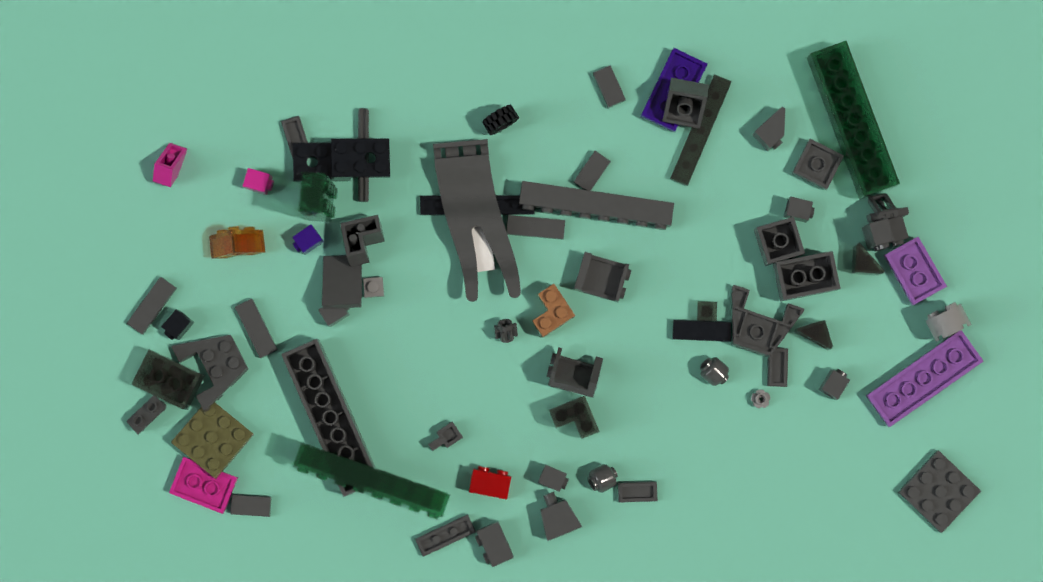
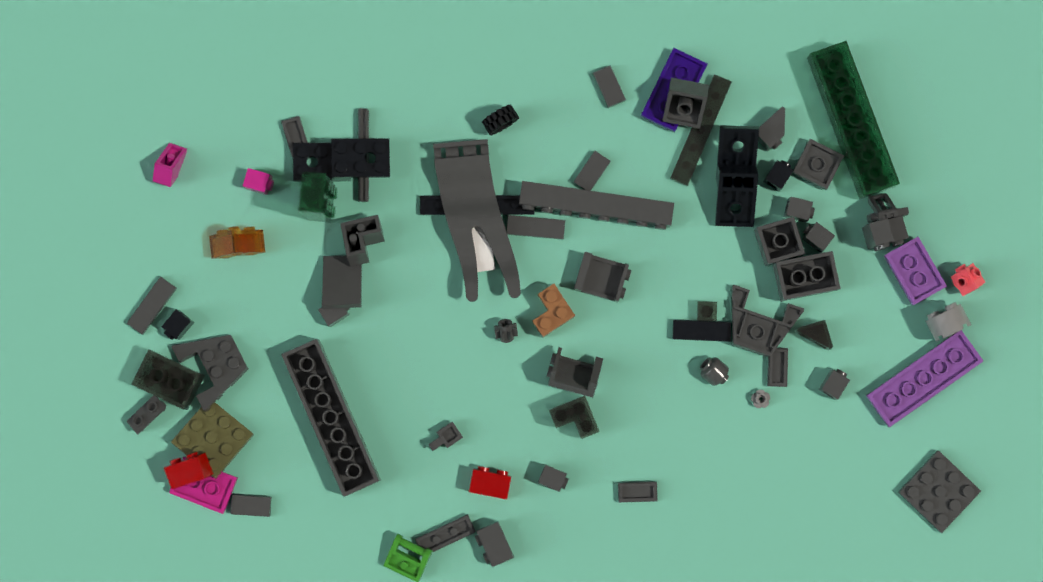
(189, 470): none -> red brick
(256, 328): dark grey tile -> none
(307, 240): dark purple brick -> none
(371, 479): clear green brick -> none
(373, 287): light grey plate -> none
(405, 563): none -> bright green plate
(558, 517): dark grey torso -> none
(602, 478): dark grey head -> none
(736, 176): none -> black bracket
(778, 175): none -> black brick
(817, 236): none -> dark grey brick
(864, 263): clear smoke slope -> none
(967, 278): none -> coral brick

